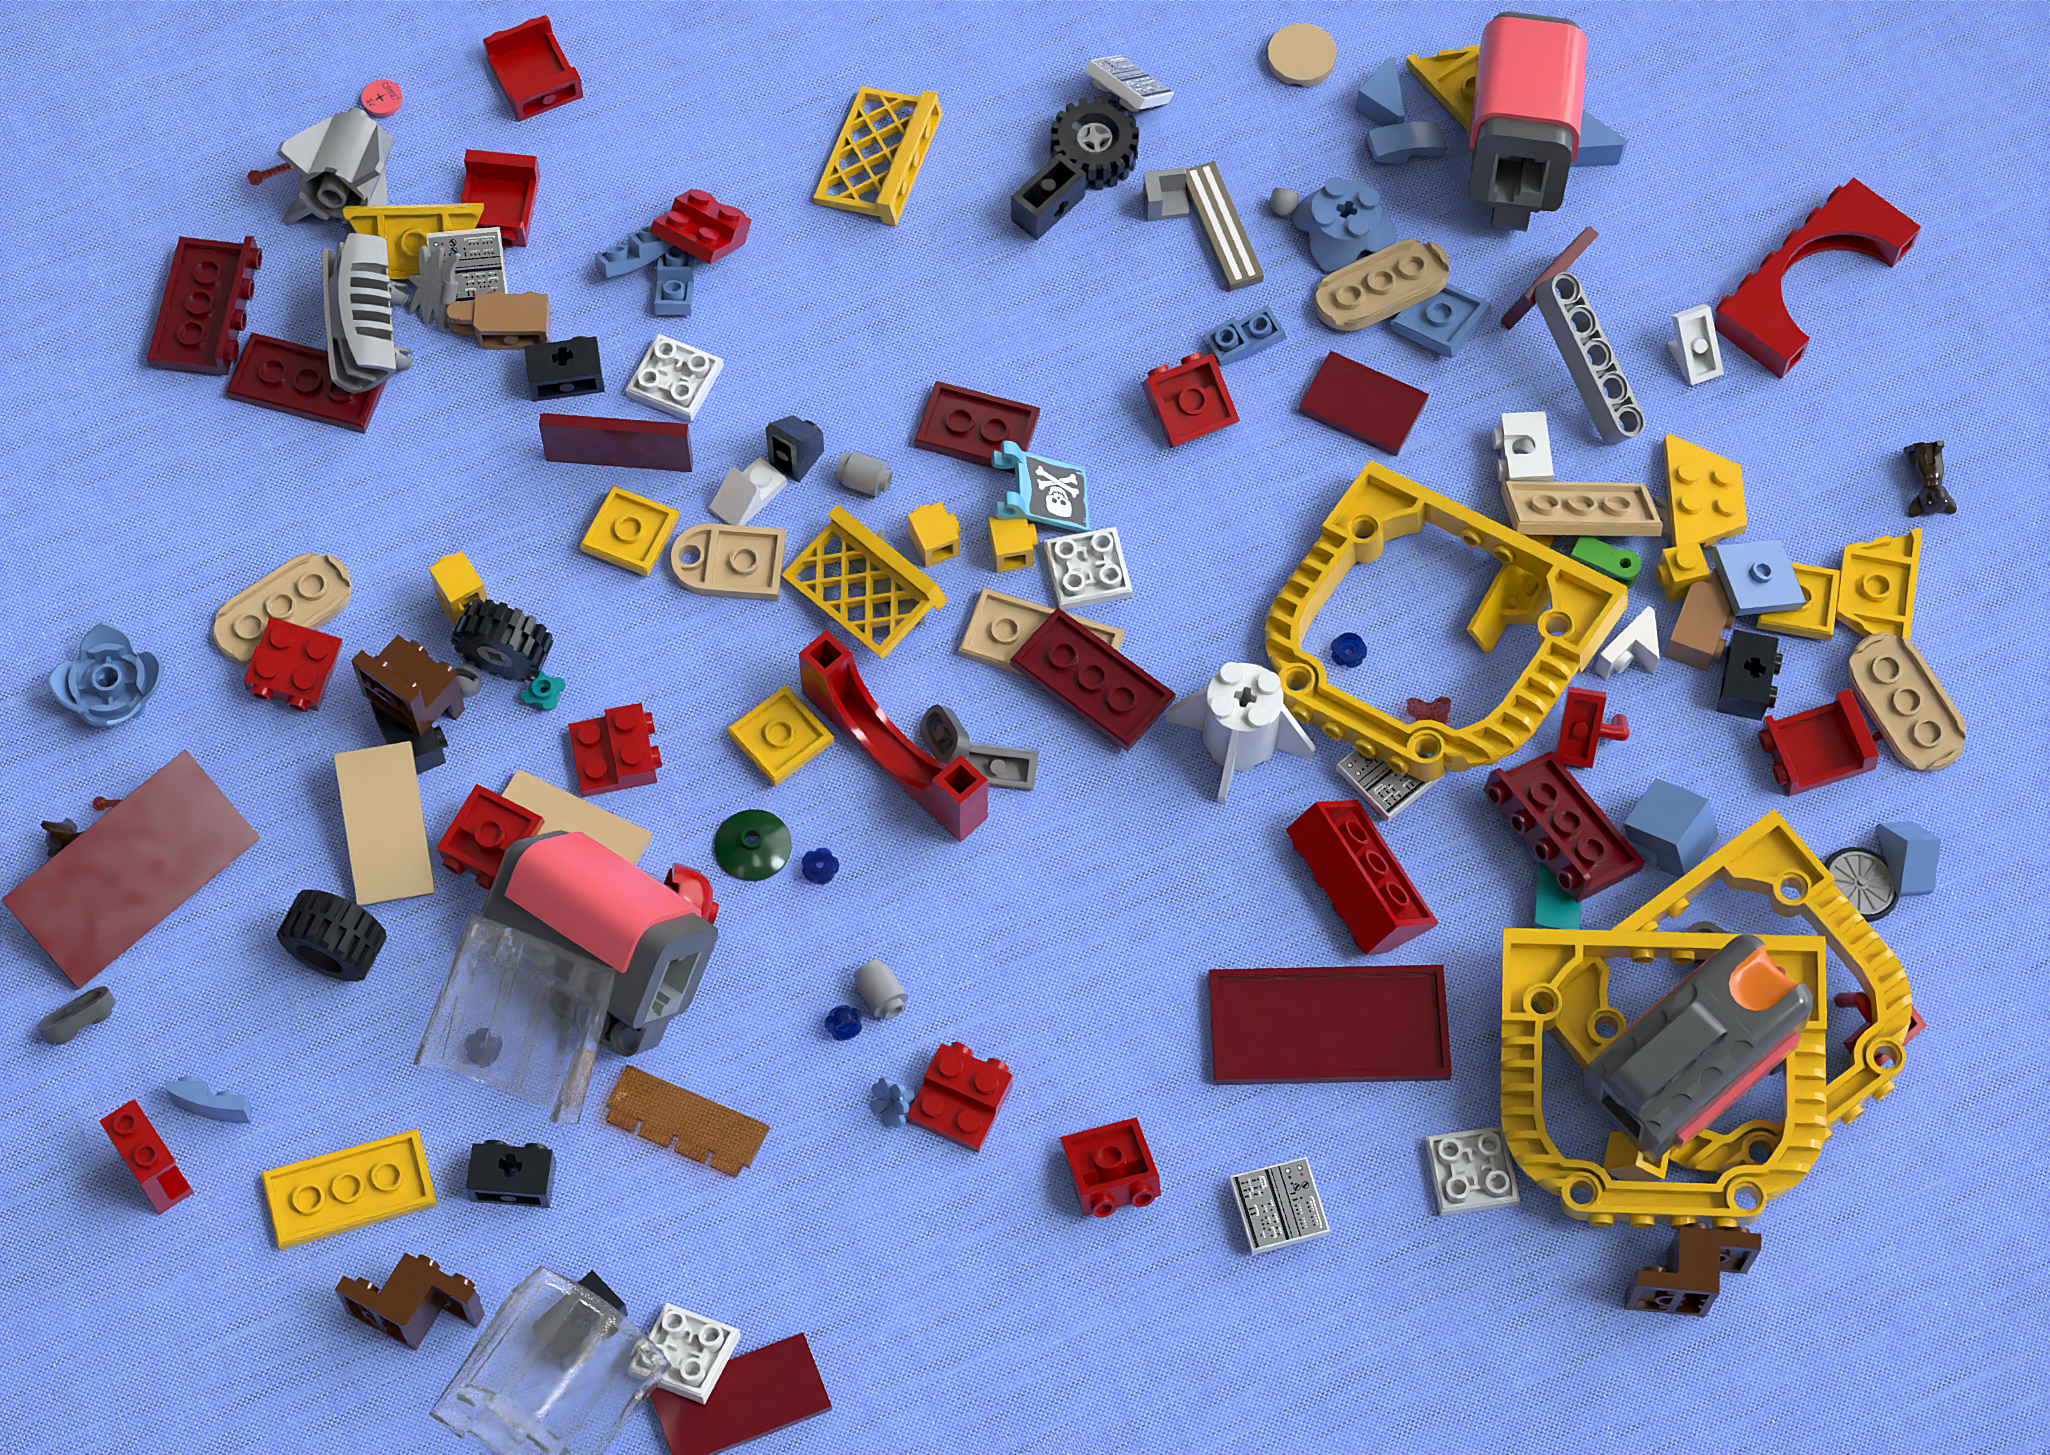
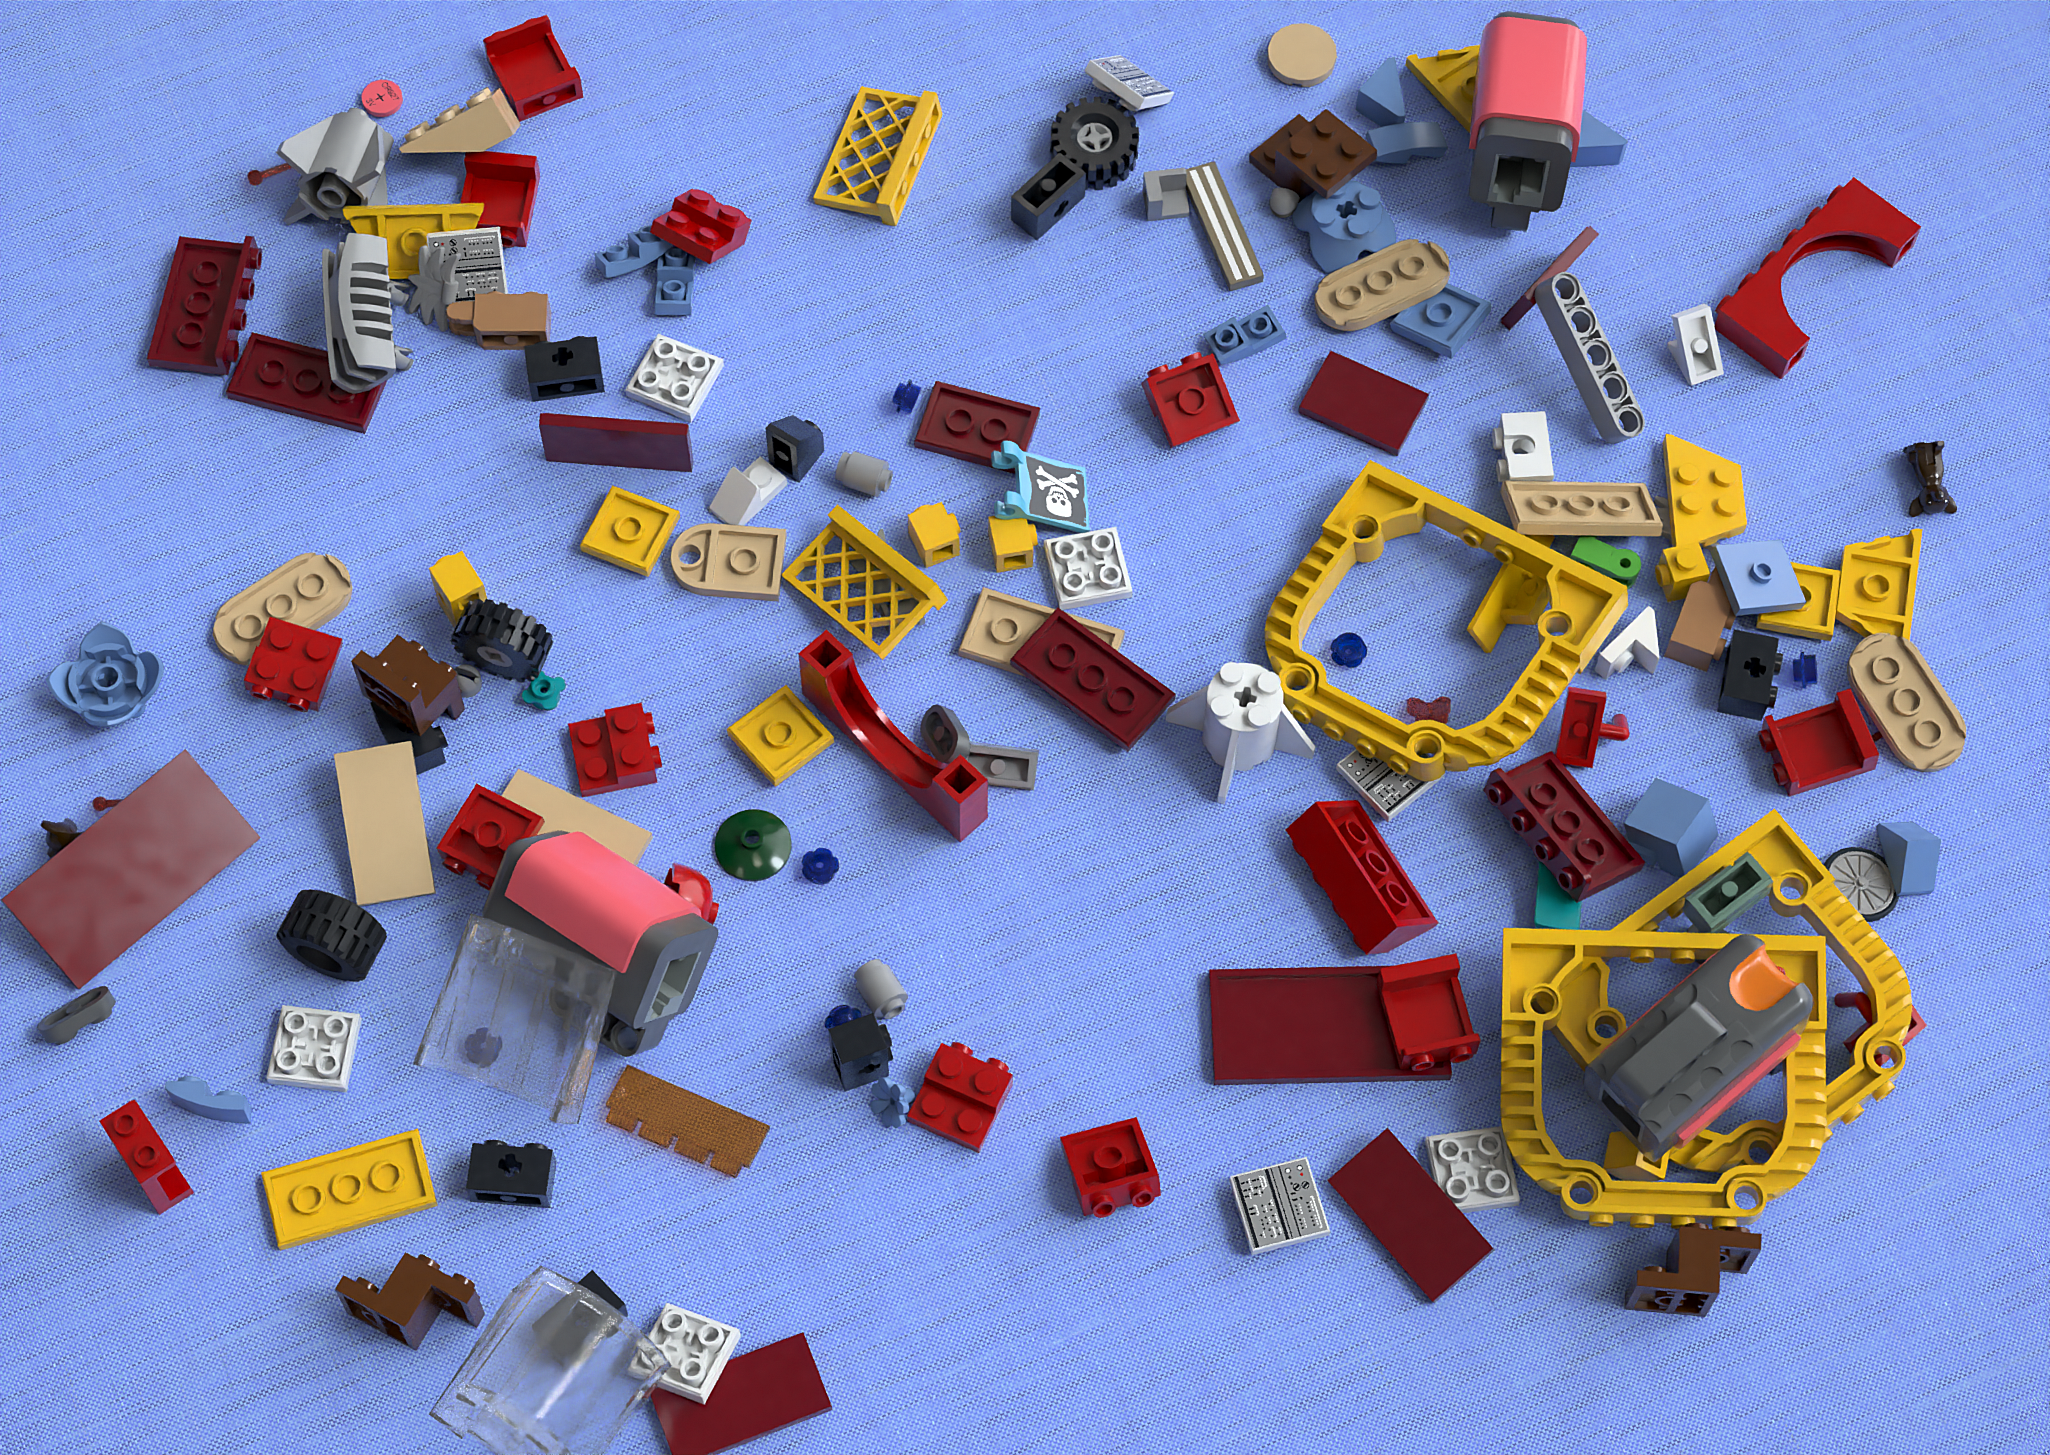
(314, 1048): none -> white tile
(469, 129): none -> tan slope
(860, 1051): none -> black brick
(906, 396): none -> clear blue plate
(1313, 155): none -> reddish brown bracket
(1411, 1215): none -> dark red tile
(1427, 1012): none -> red panel
(1728, 895): none -> sand green brick
(1805, 670): none -> clear blue plate

